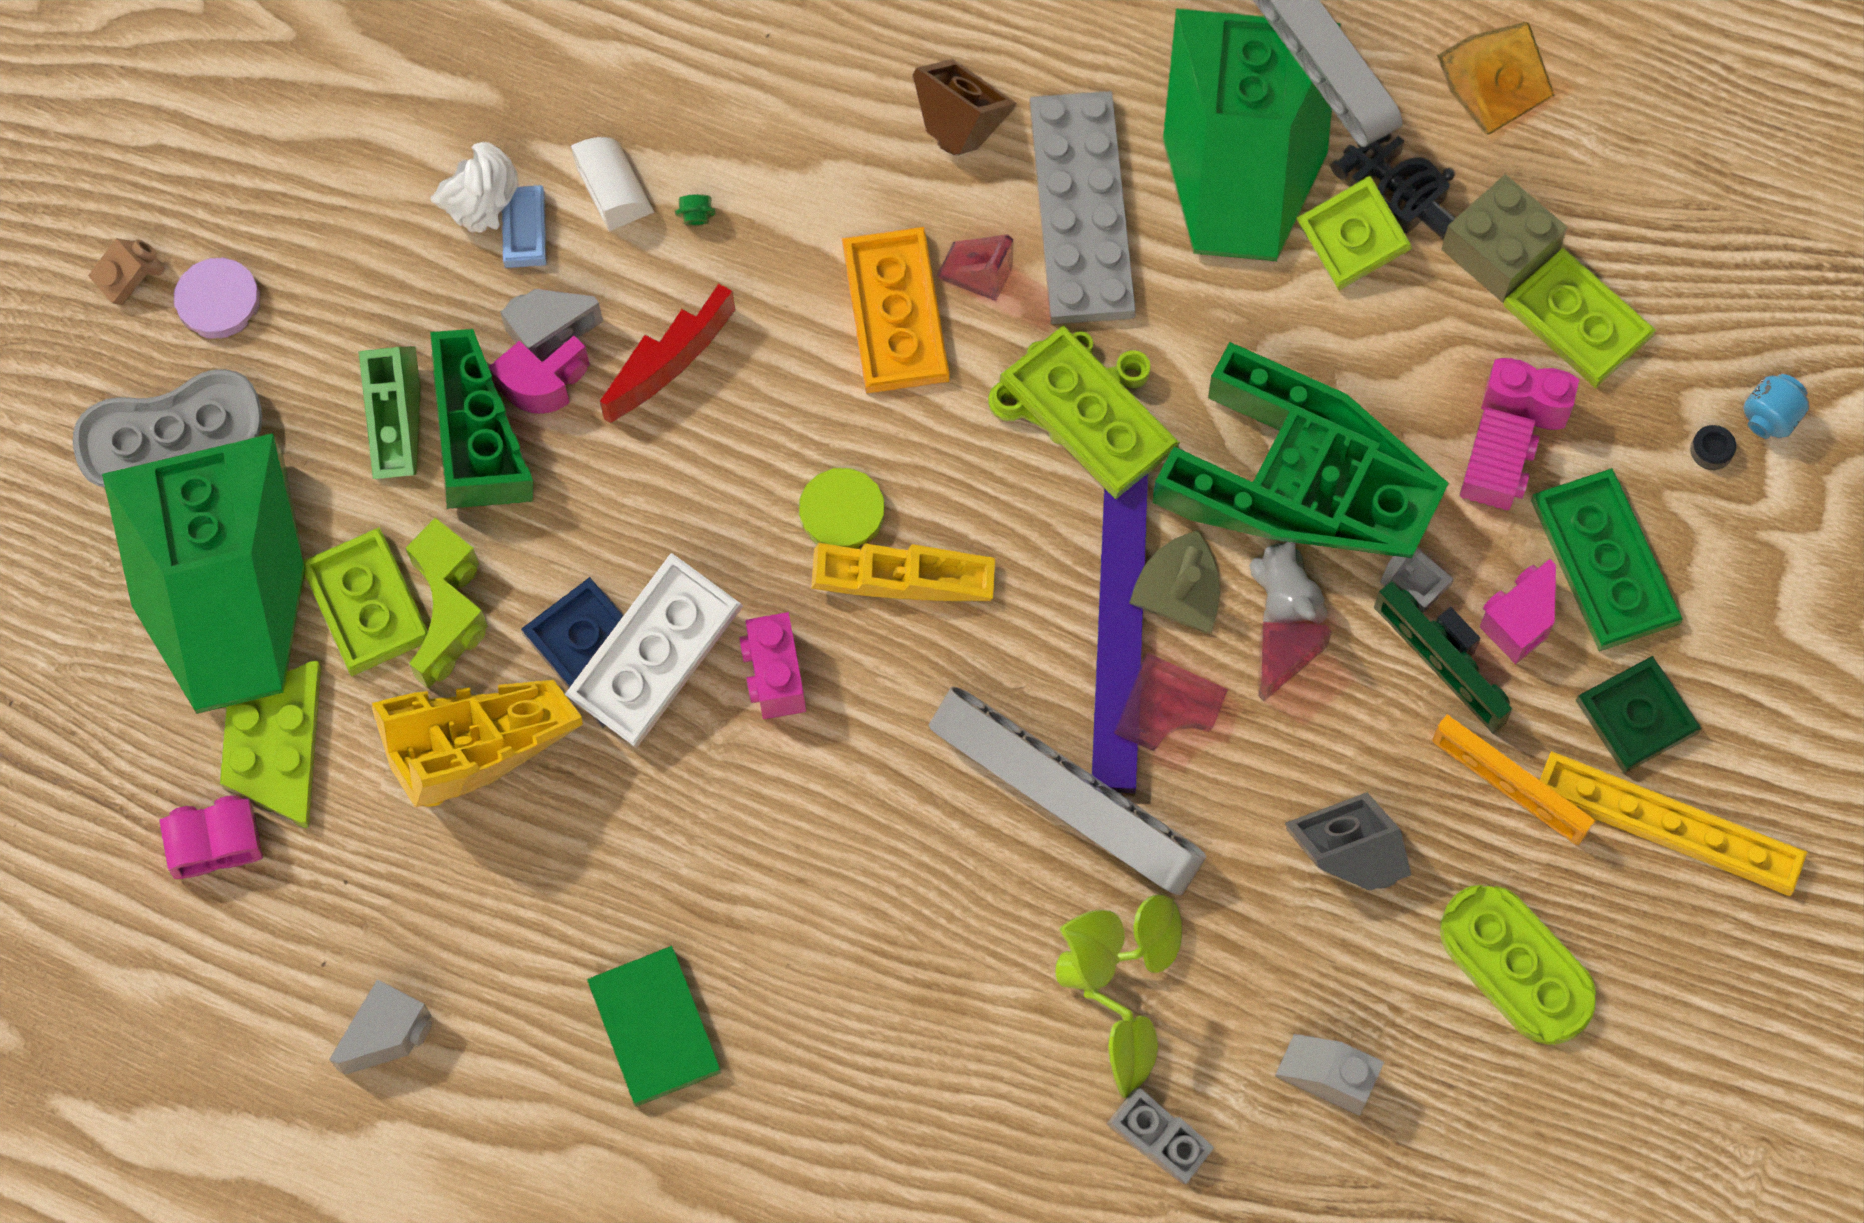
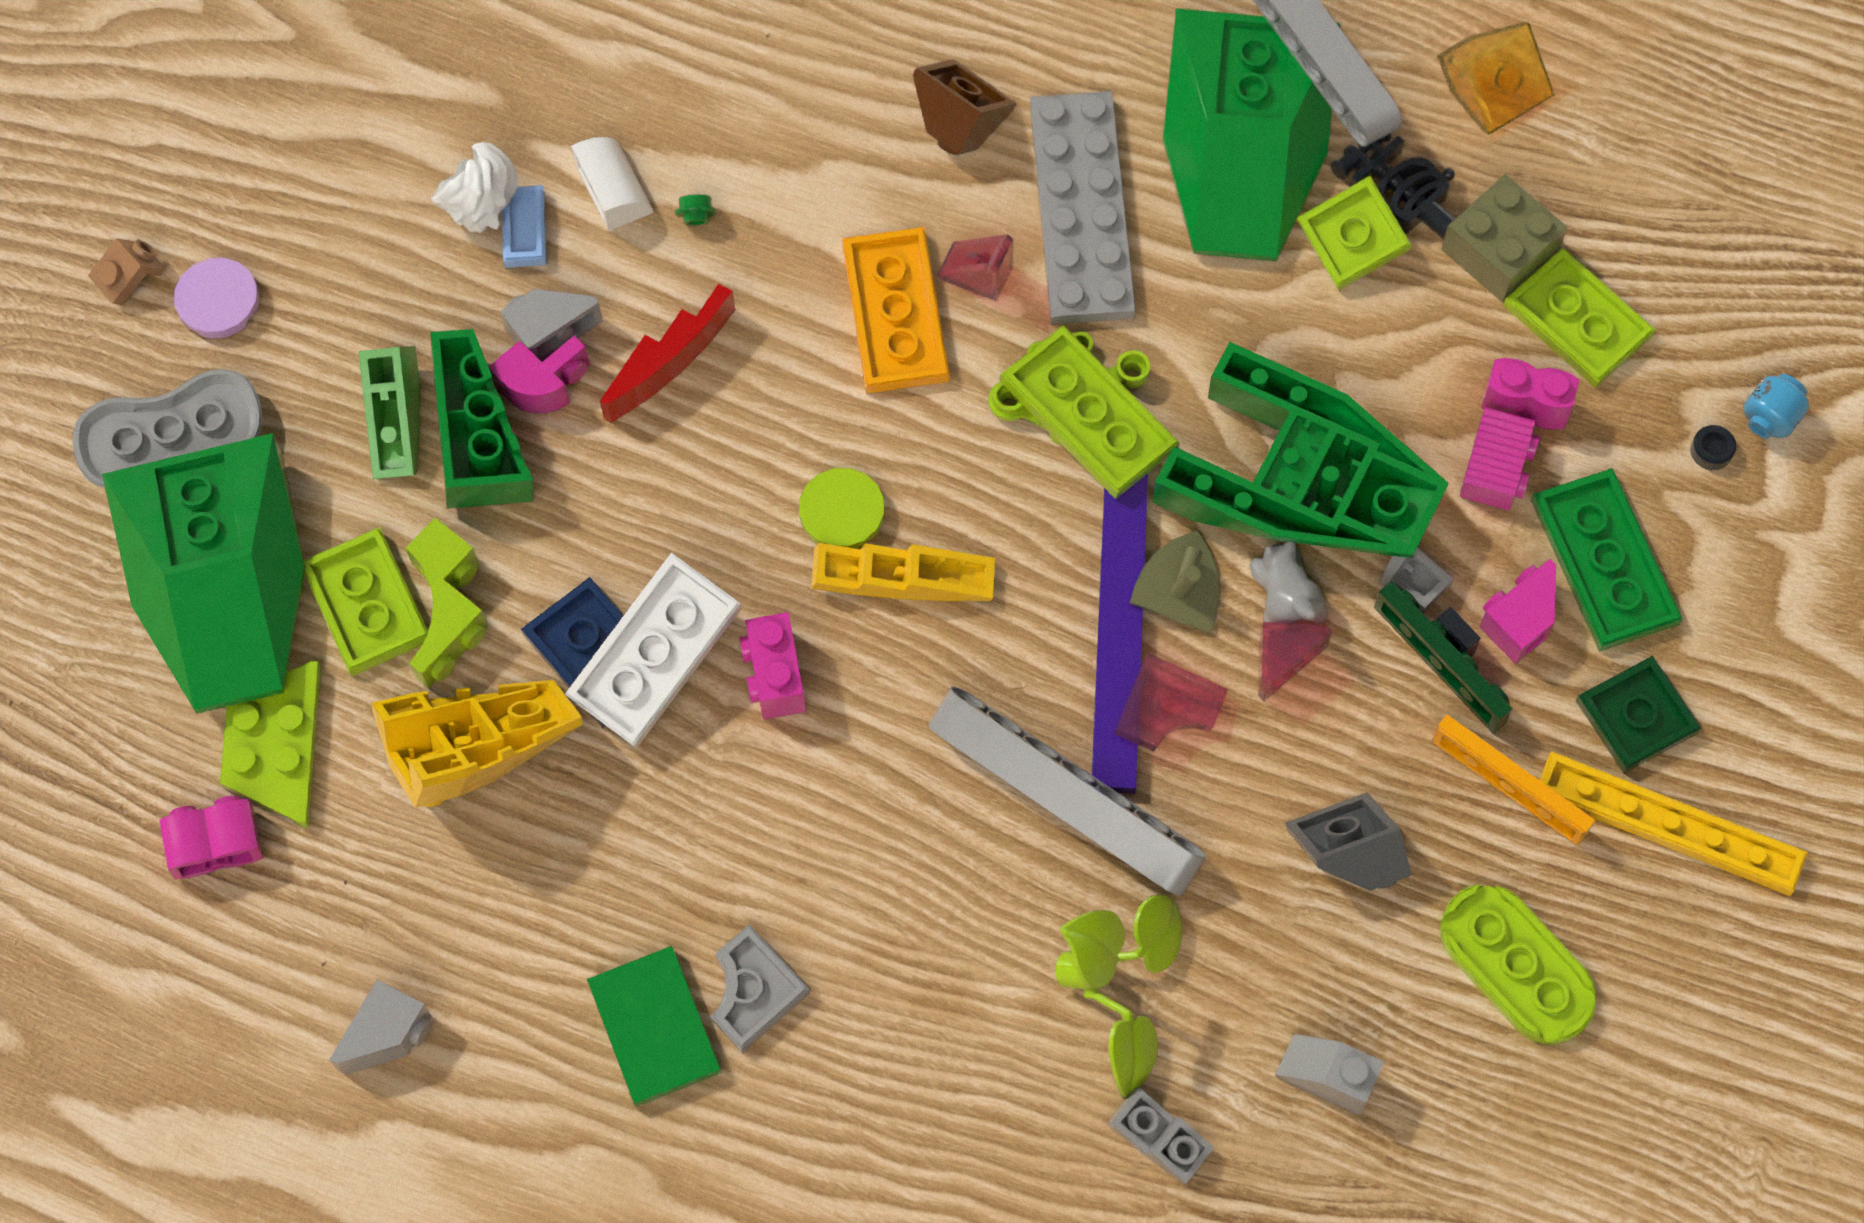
(757, 989): none -> light grey tile

